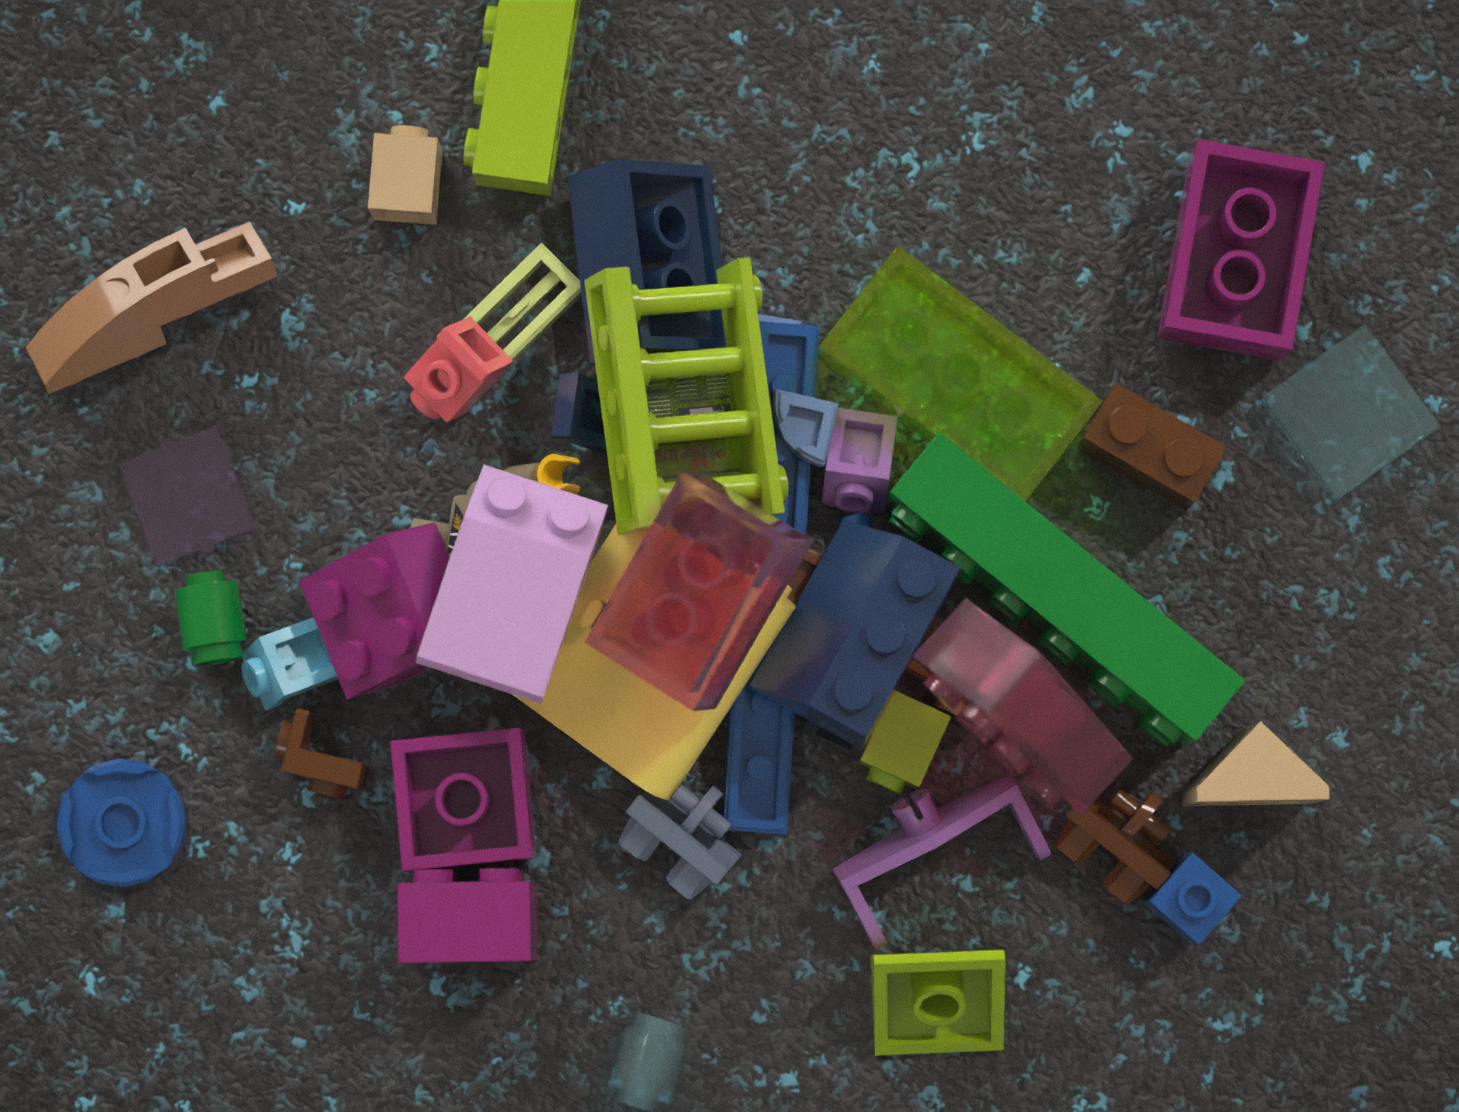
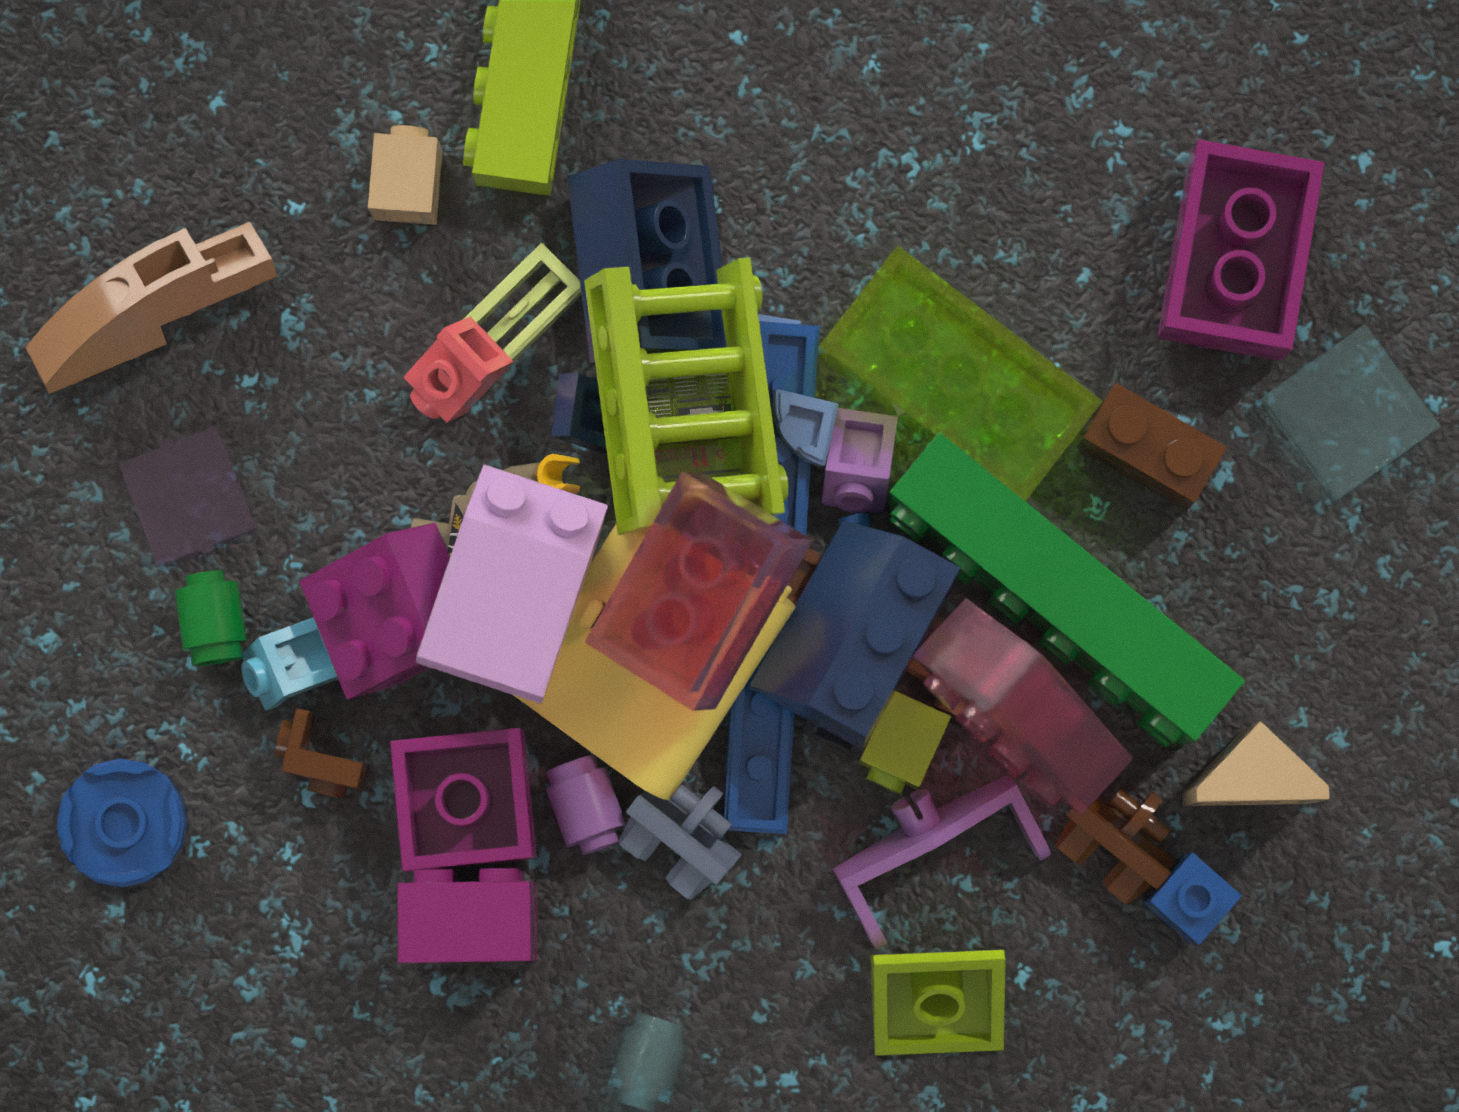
(585, 804): none -> medium lavender brick

